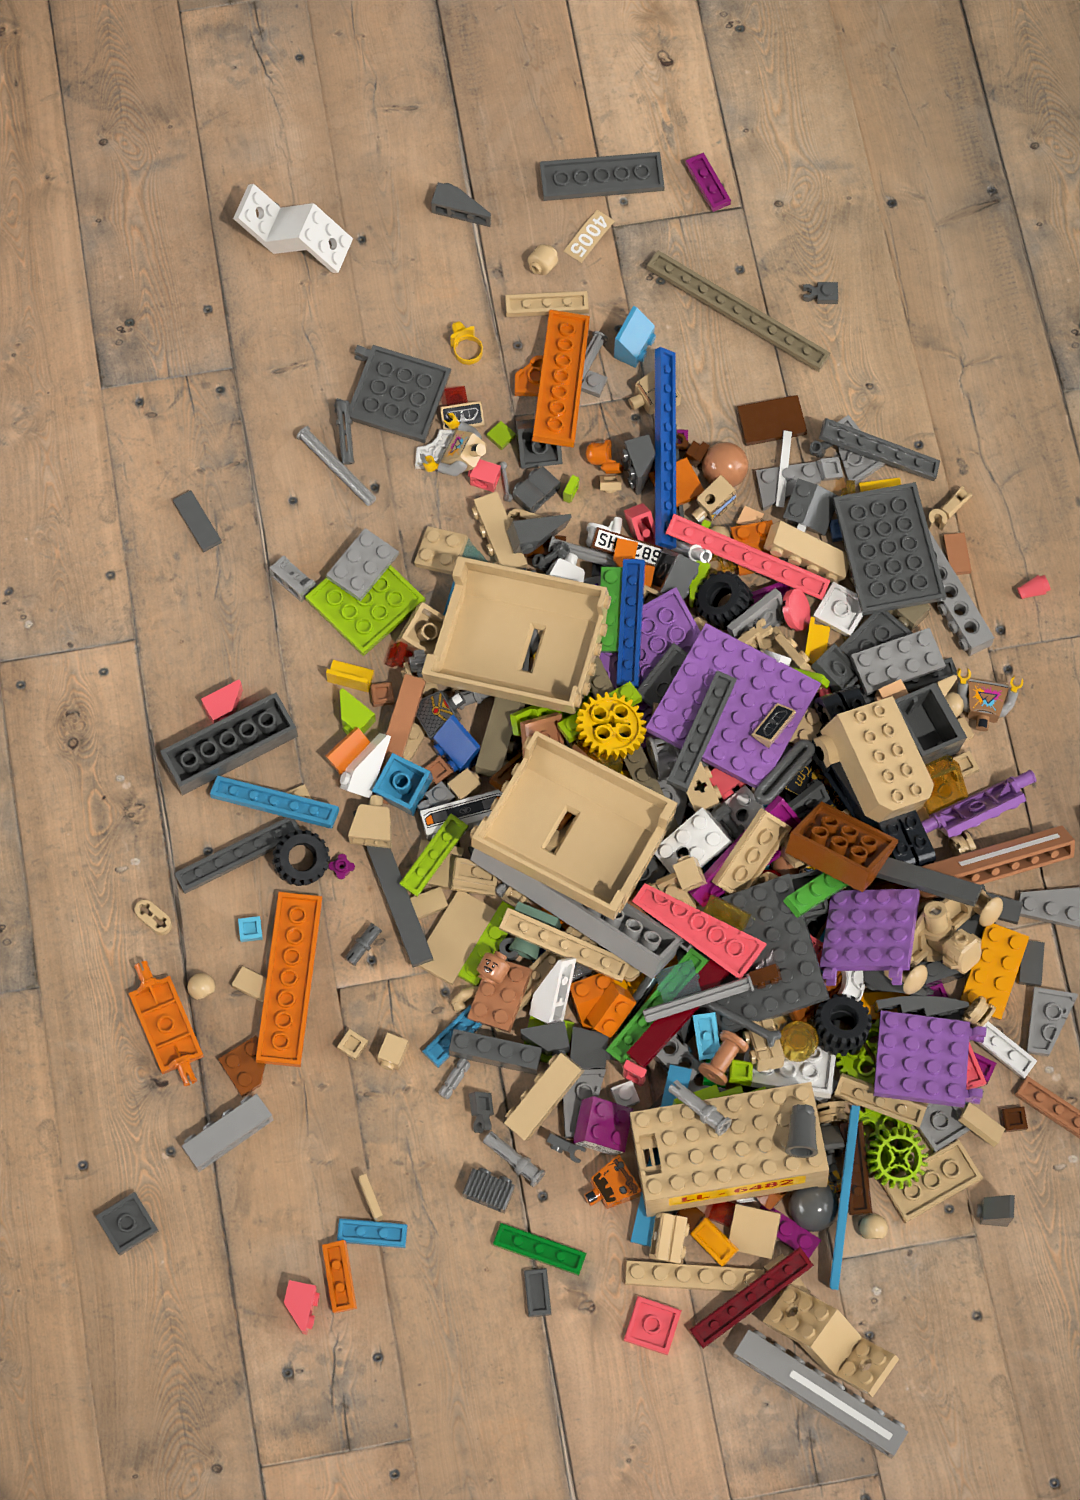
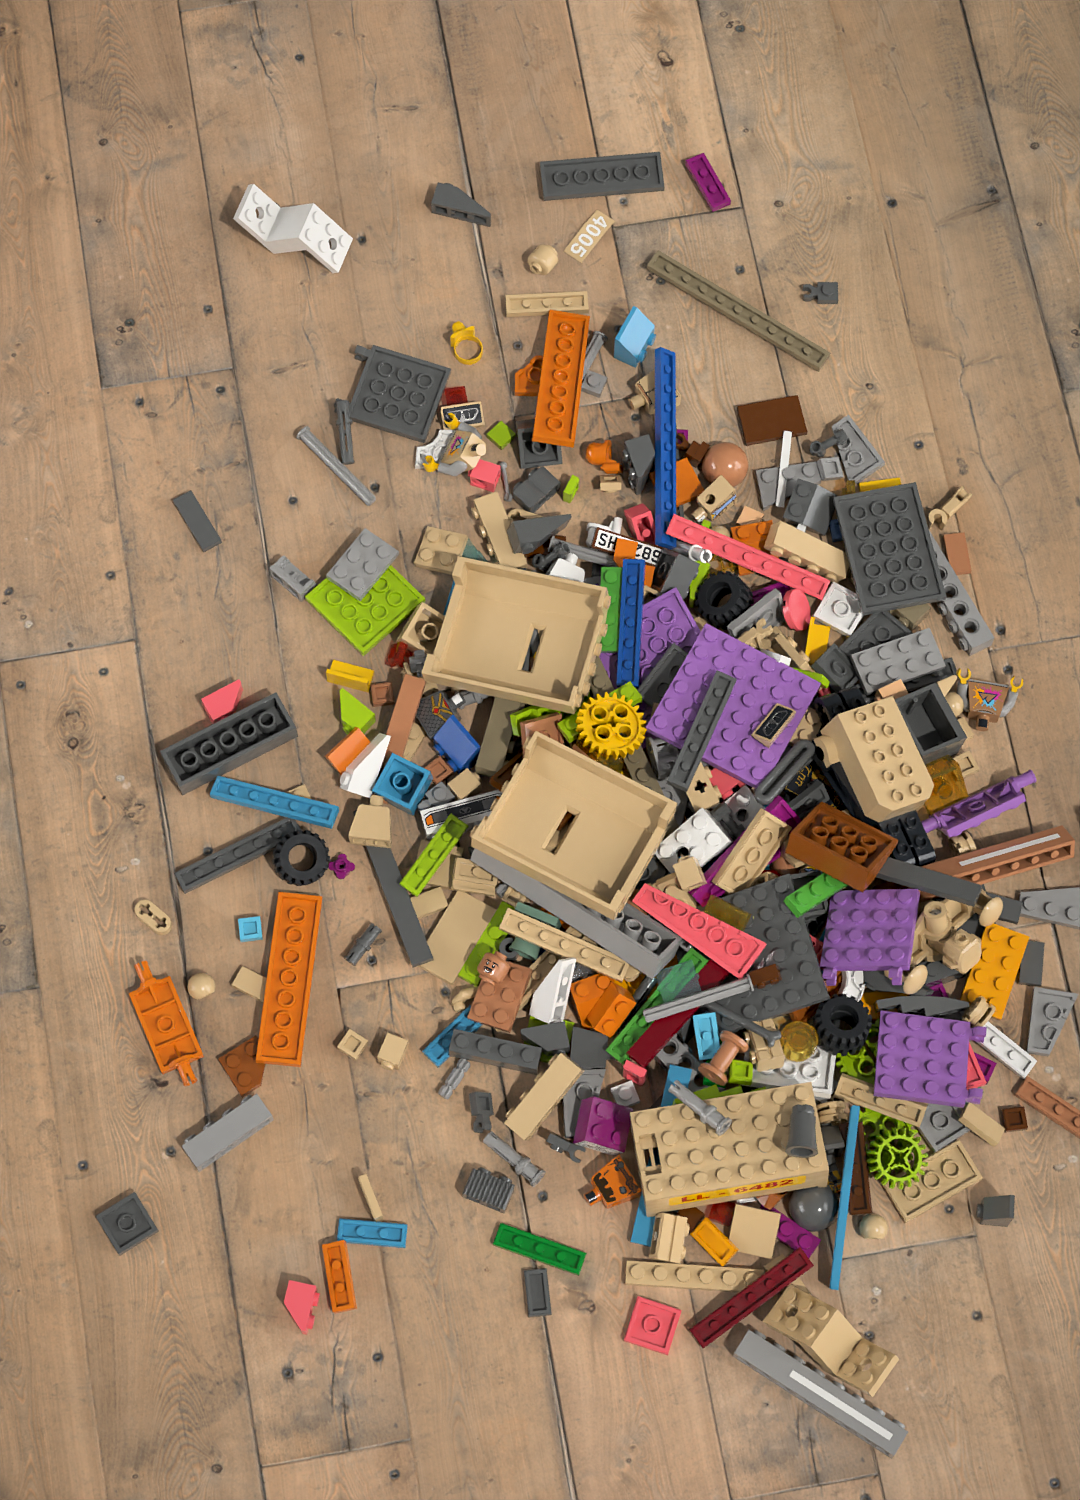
(879, 449): dark grey tile -> none
(1035, 587): coral cone -> none

